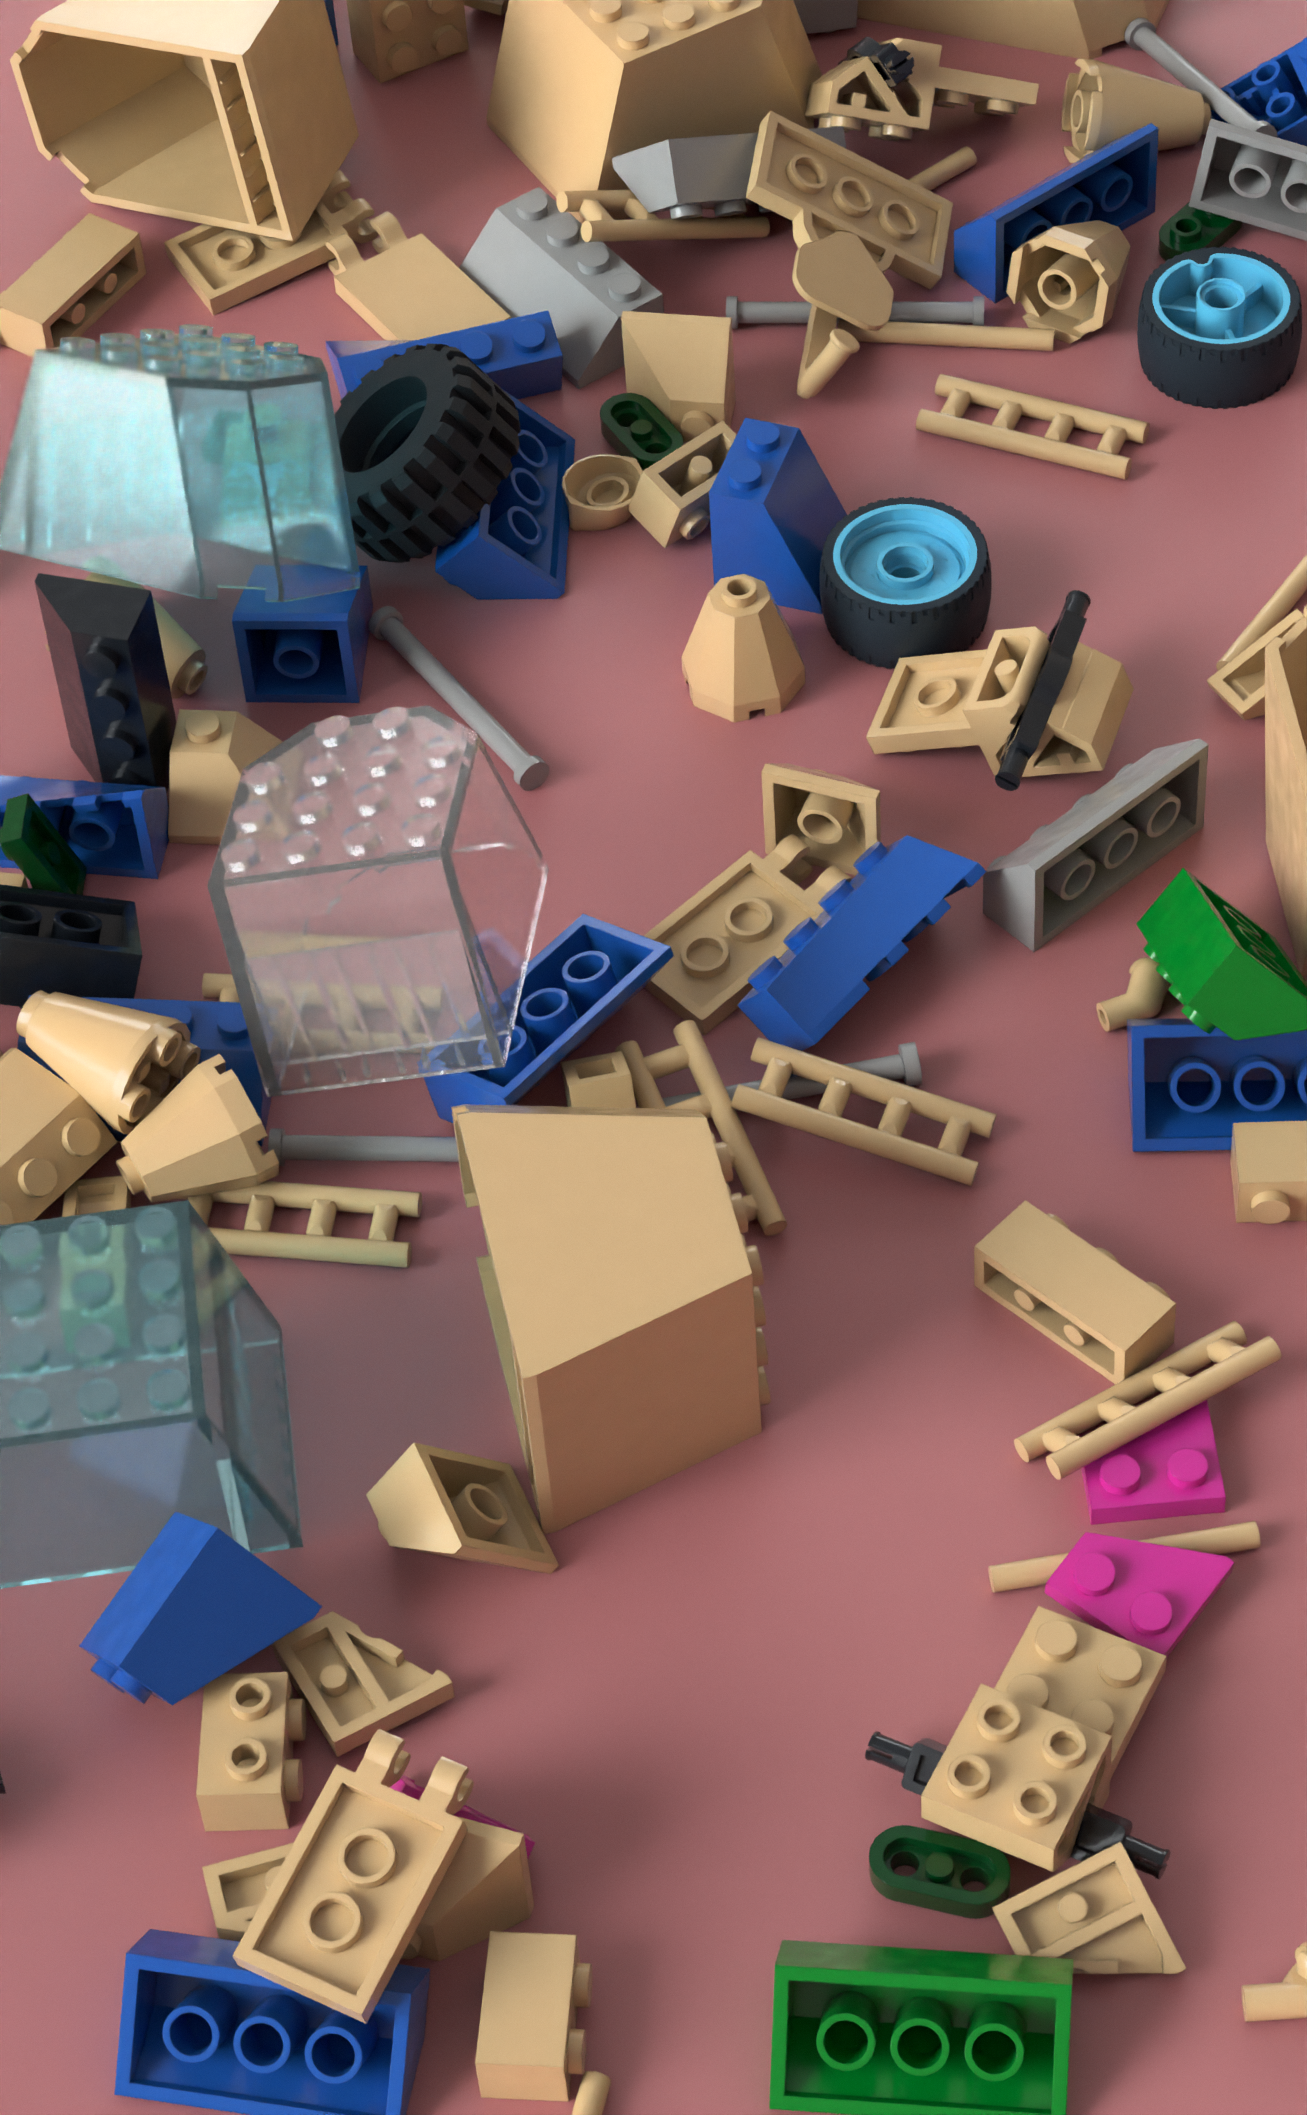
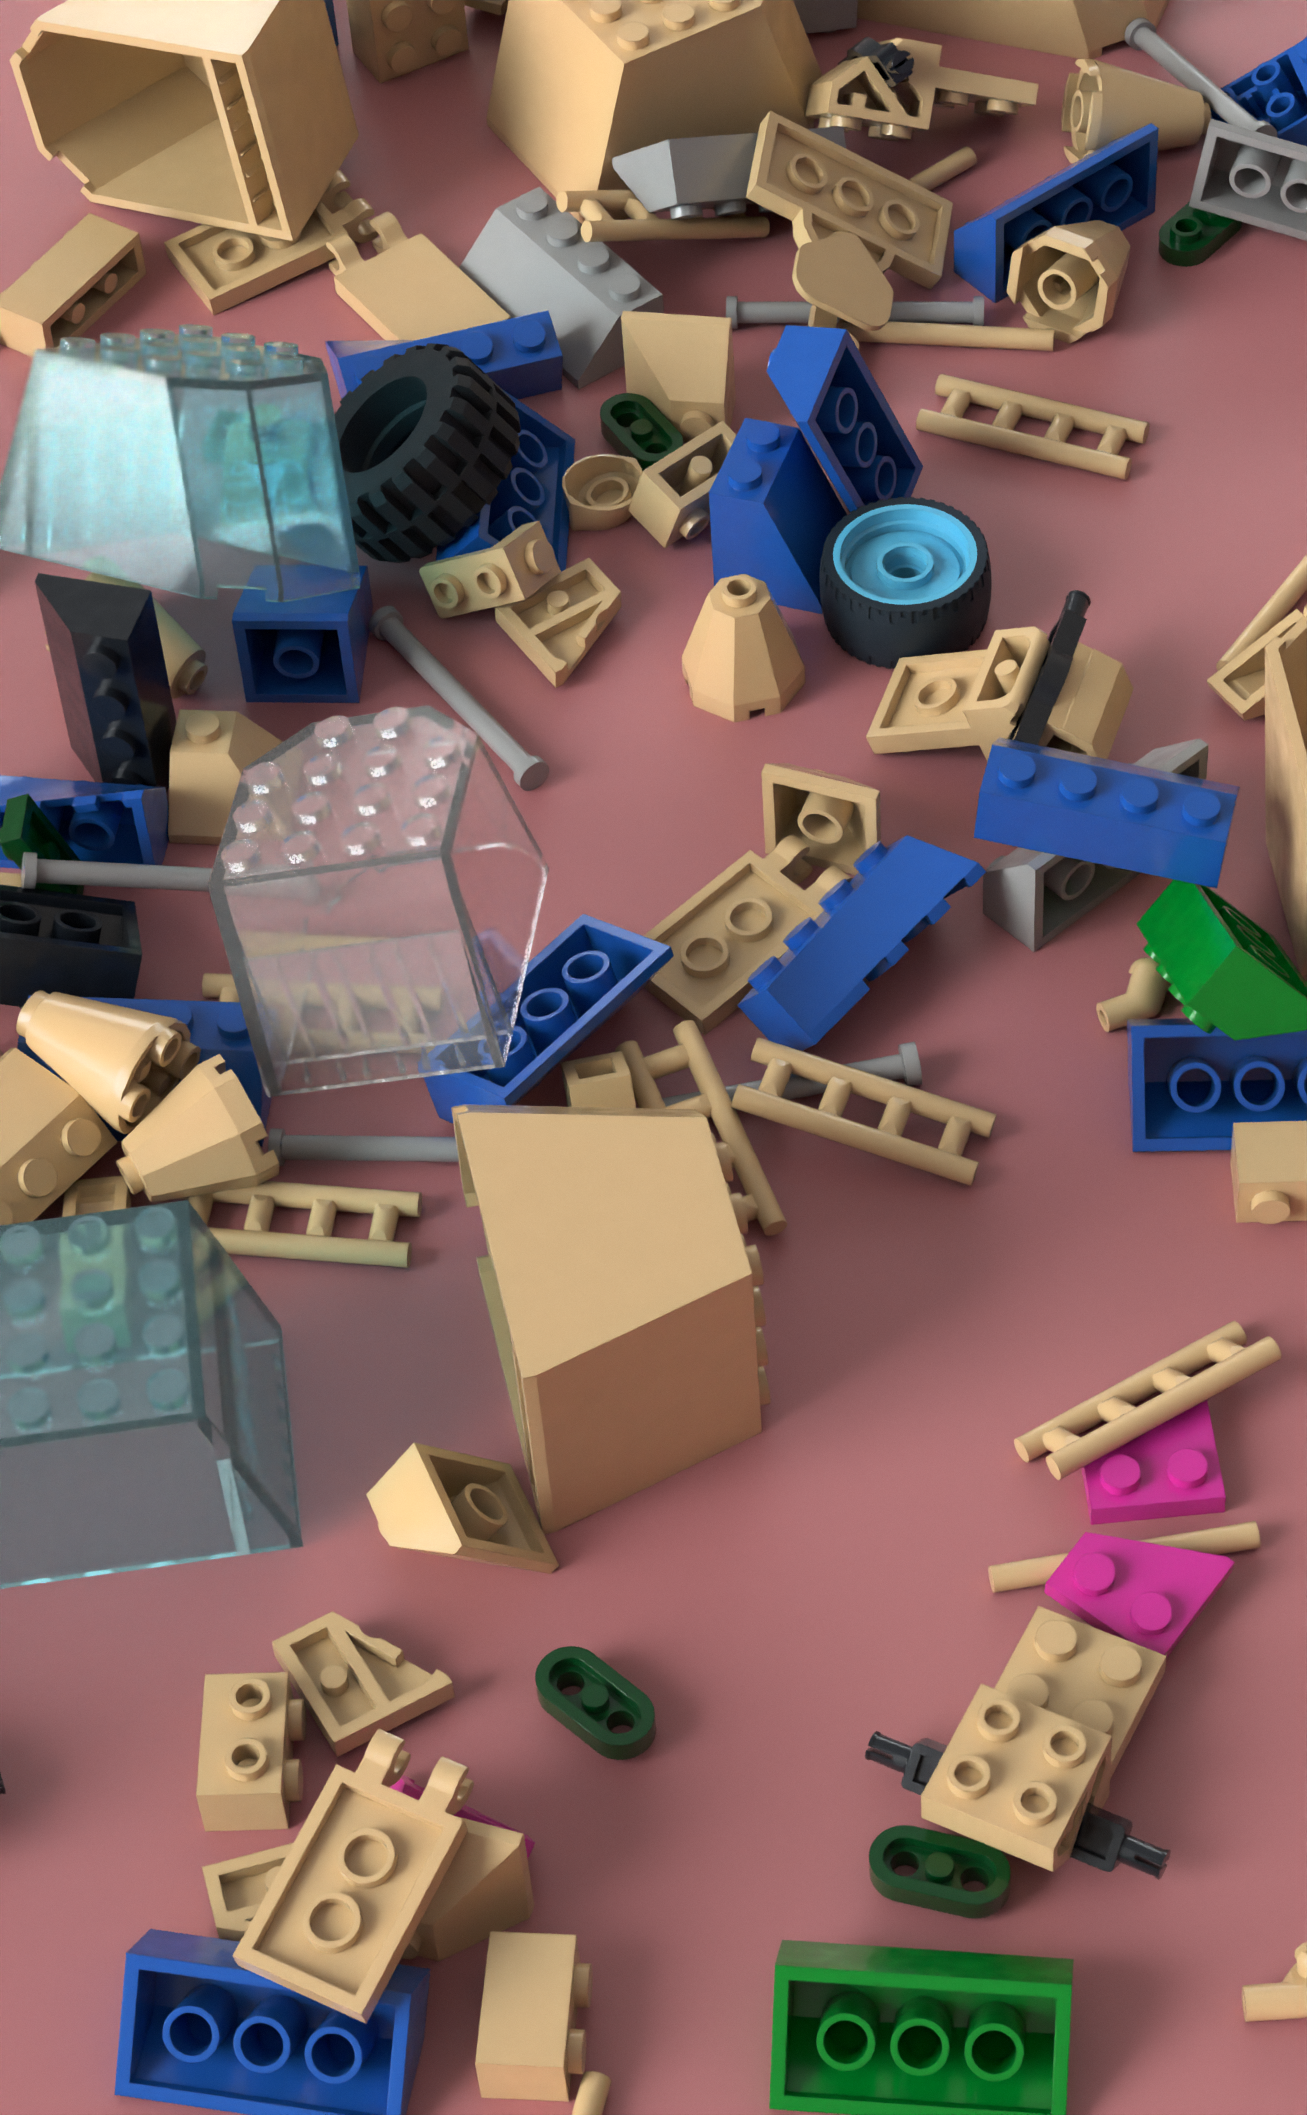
(112, 874): none -> light grey bar
(191, 1614): blue slope -> none
(492, 575): none -> tan bracket
(562, 619): none -> tan wing
(599, 1707): none -> dark green plate
(843, 415): none -> blue slope
(1074, 1293): tan brick -> none
(1092, 1916): tan wing -> none
(1105, 812): none -> blue slope
(1219, 327): wheel -> none

